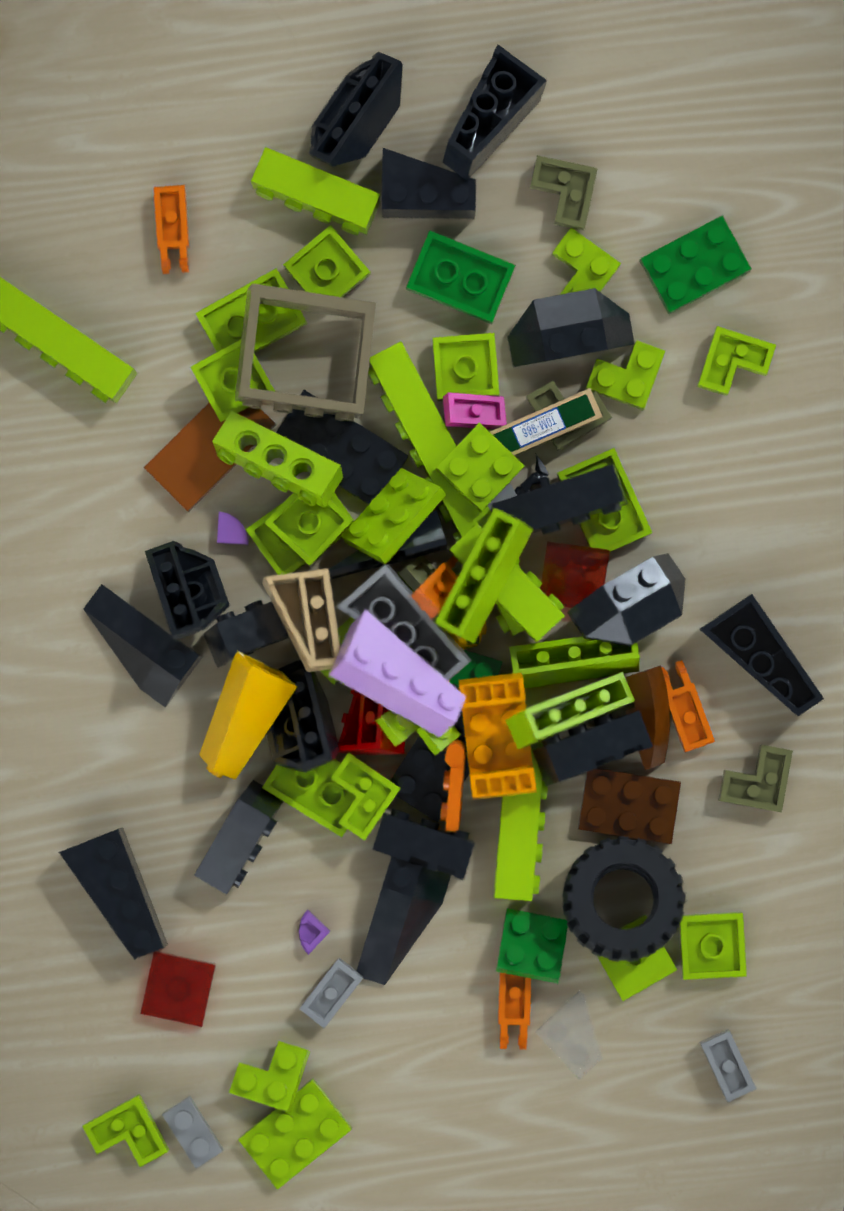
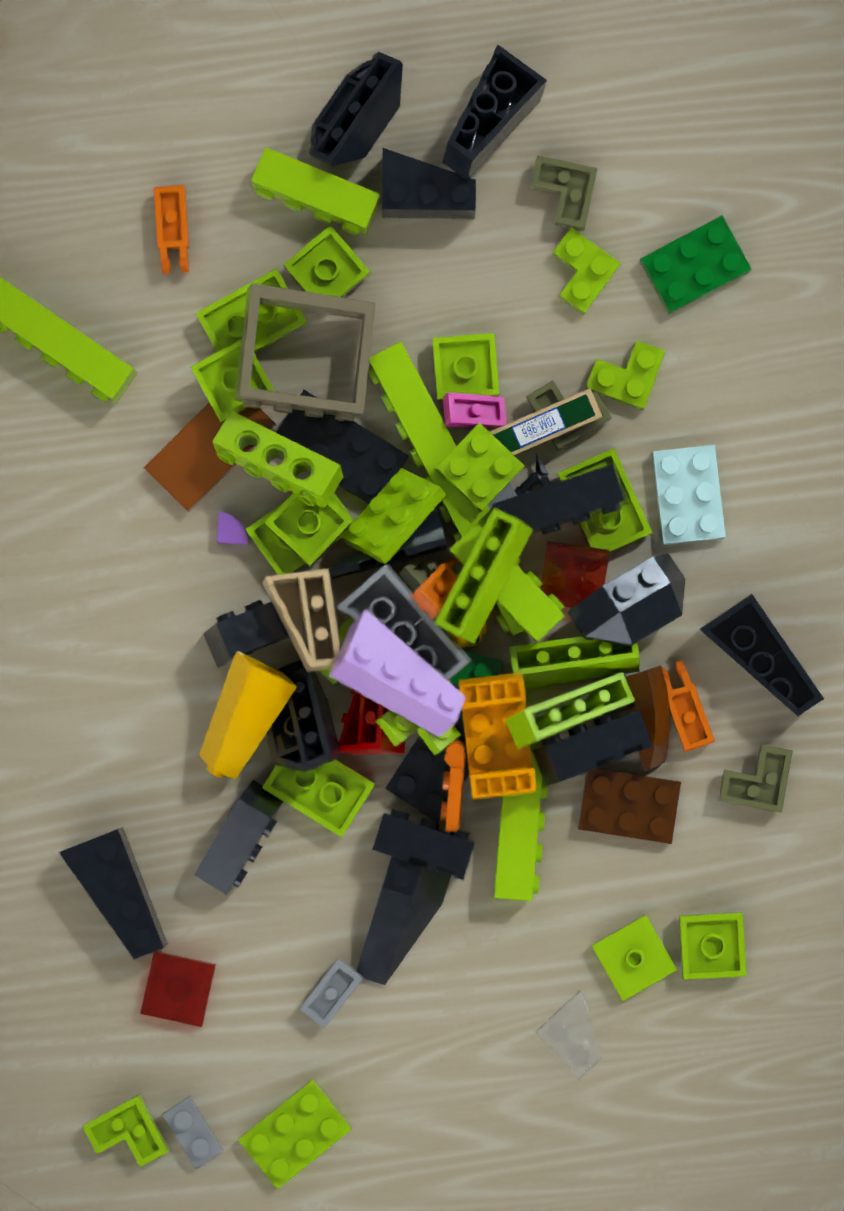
(142, 646): black wedge -> none
(187, 588): black wedge -> none
(278, 1085): lime plate -> none
(311, 931): medium lavender tile -> none
(371, 791): lime plate -> none
(460, 277): green plate -> none
(514, 1007): orange hinge -> none
(532, 945): green plate -> none
(569, 327): black wedge -> none
(635, 857): black tyre -> none
(688, 494): none -> light aqua plate
(727, 1065): light grey plate -> none
(731, 351): lime plate -> none

